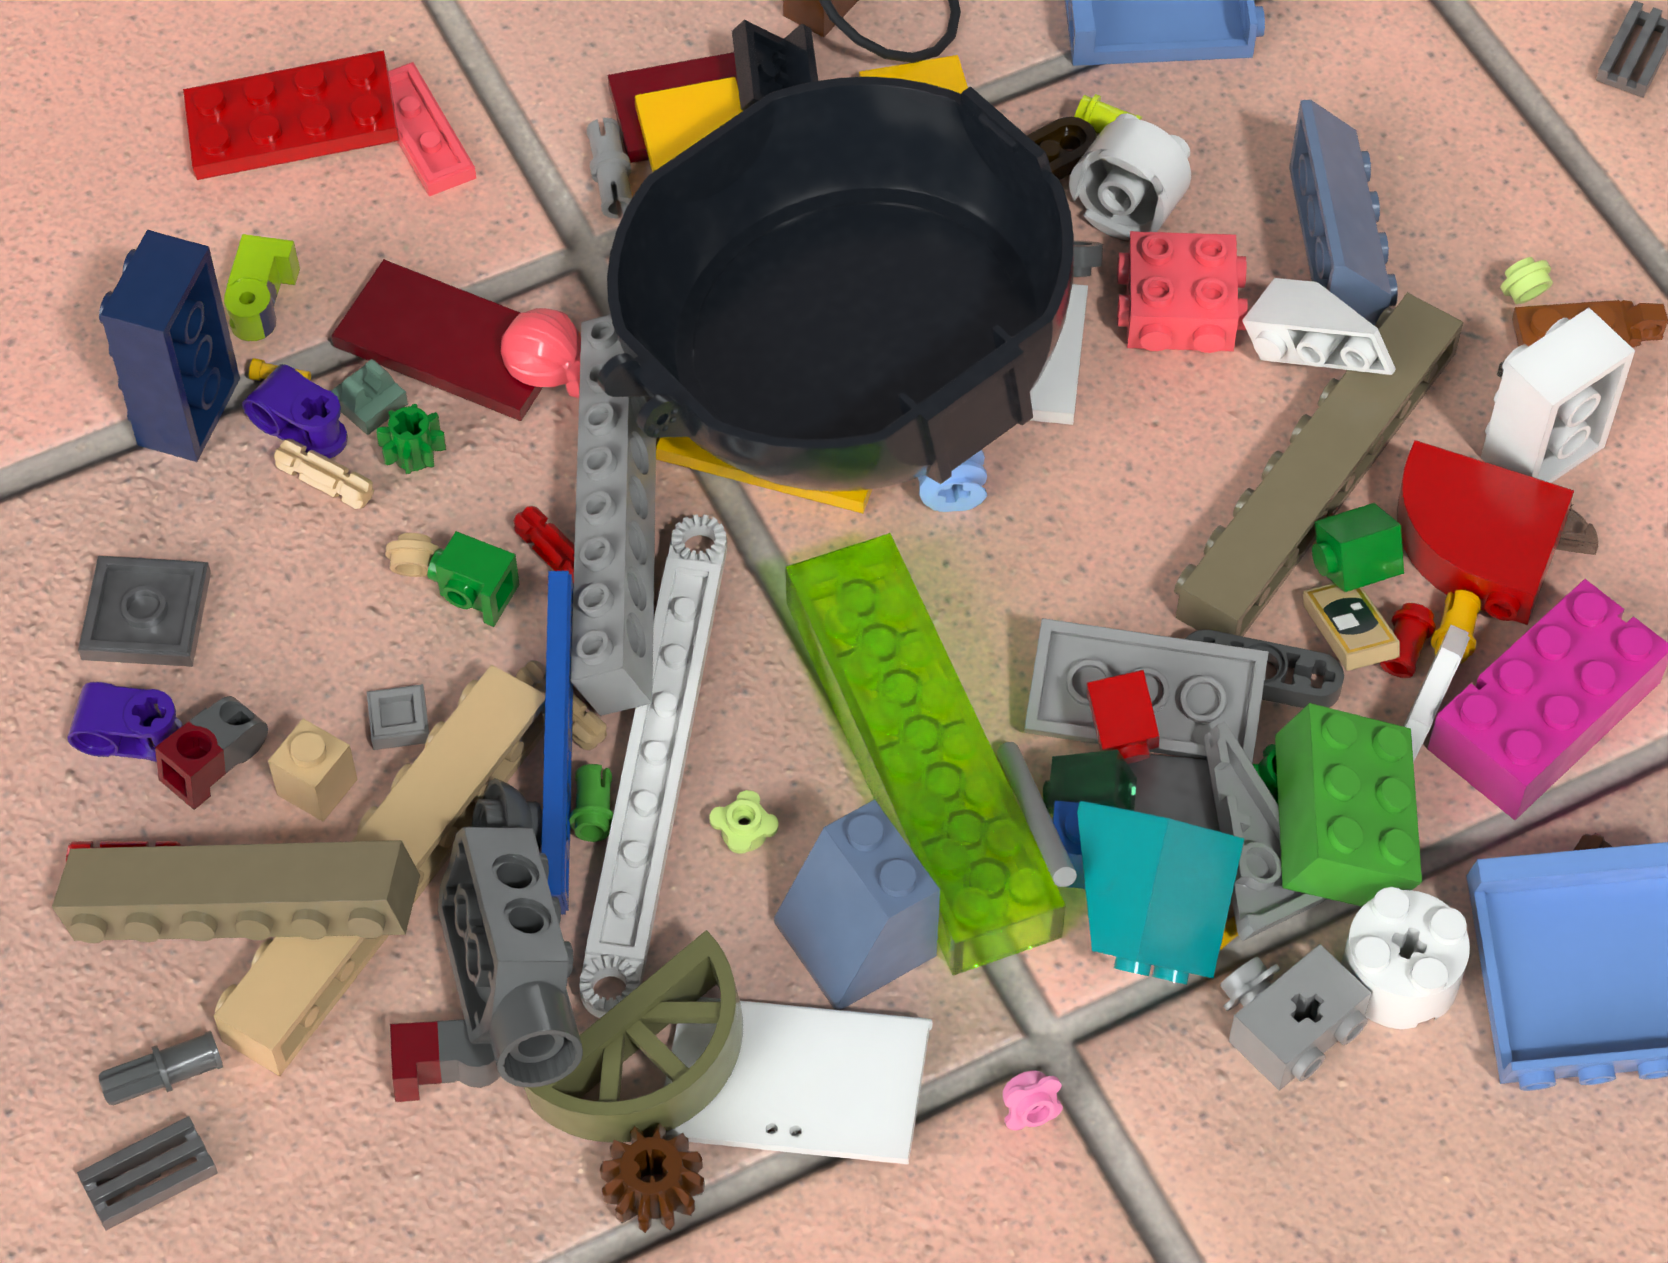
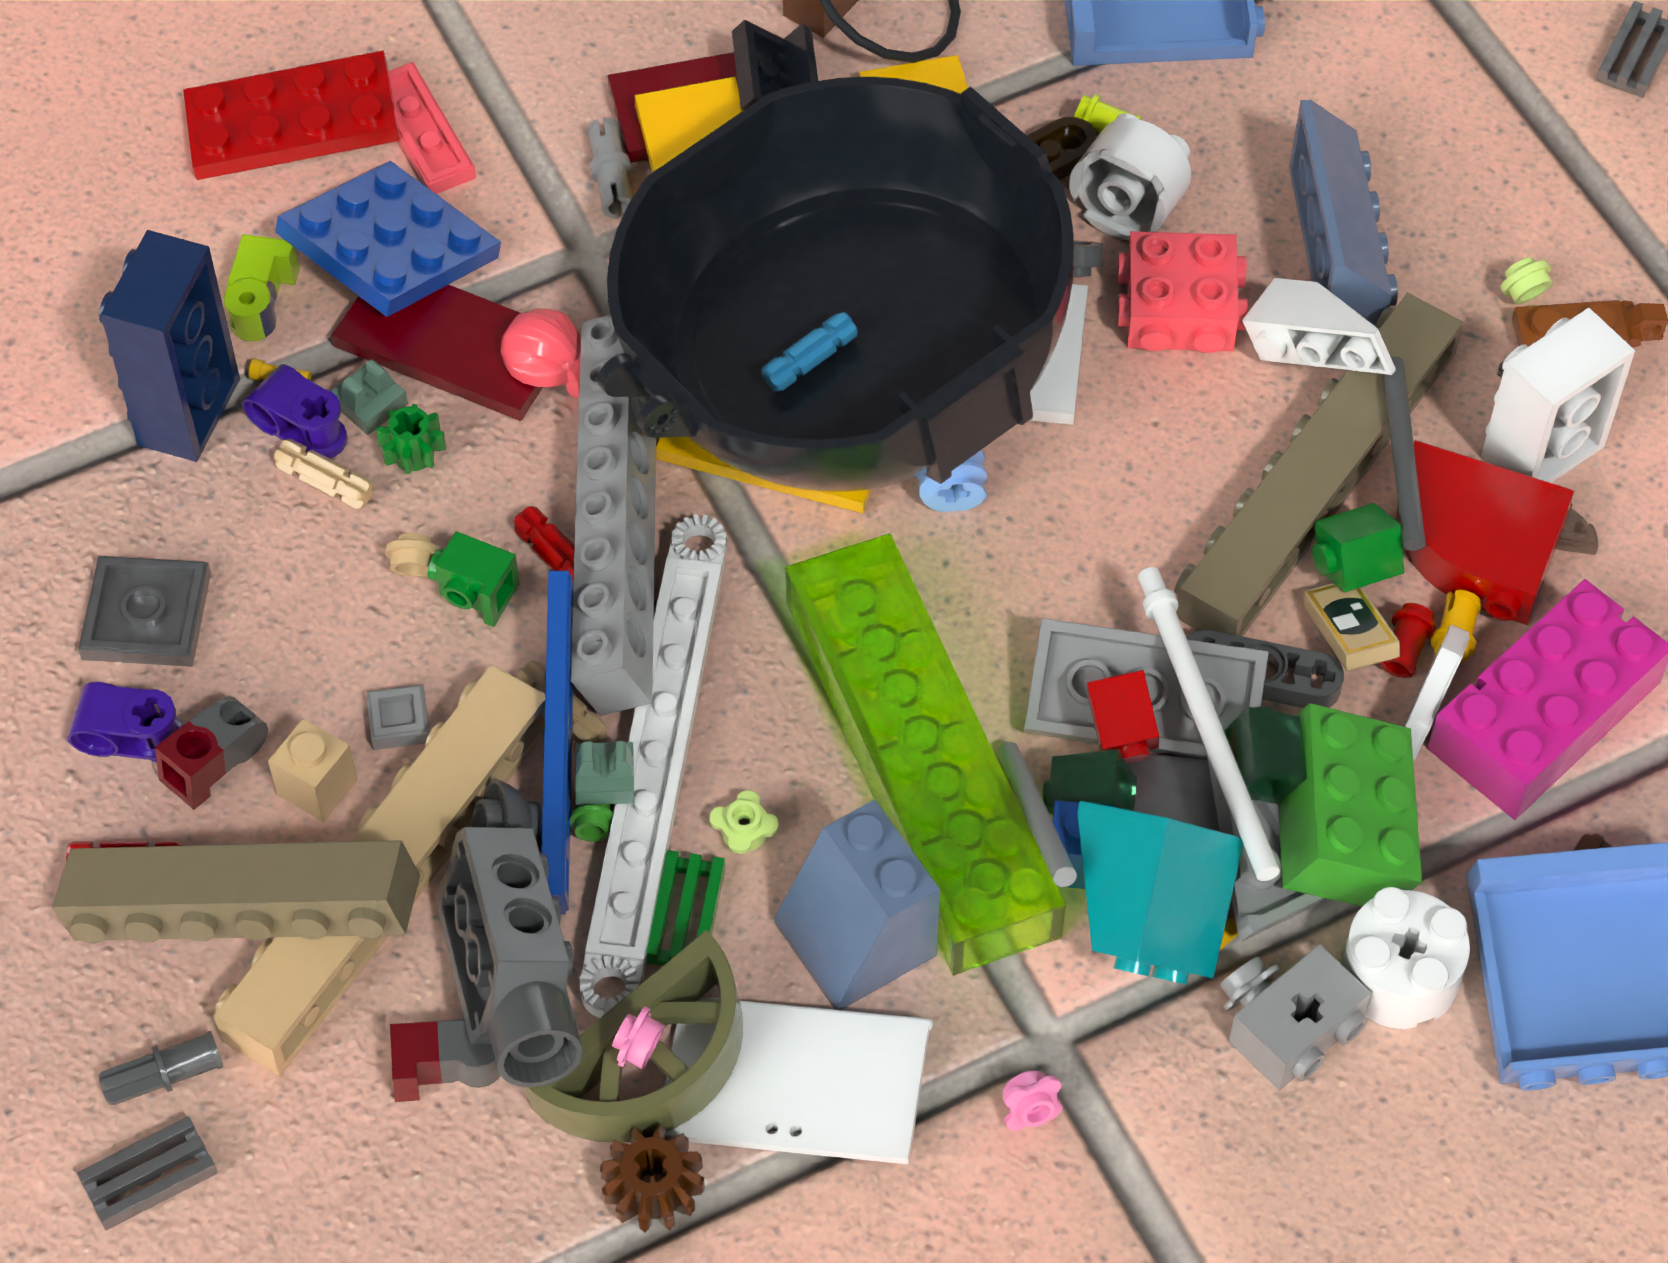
(388, 238): none -> blue plate
(604, 773): none -> sand green tile
(637, 1038): none -> bright pink plate
(693, 868): none -> green tile
(809, 351): none -> dark azure axle
(1161, 605): none -> white bar
(1268, 752): none -> clear green brick
(1404, 458): none -> dark grey bar

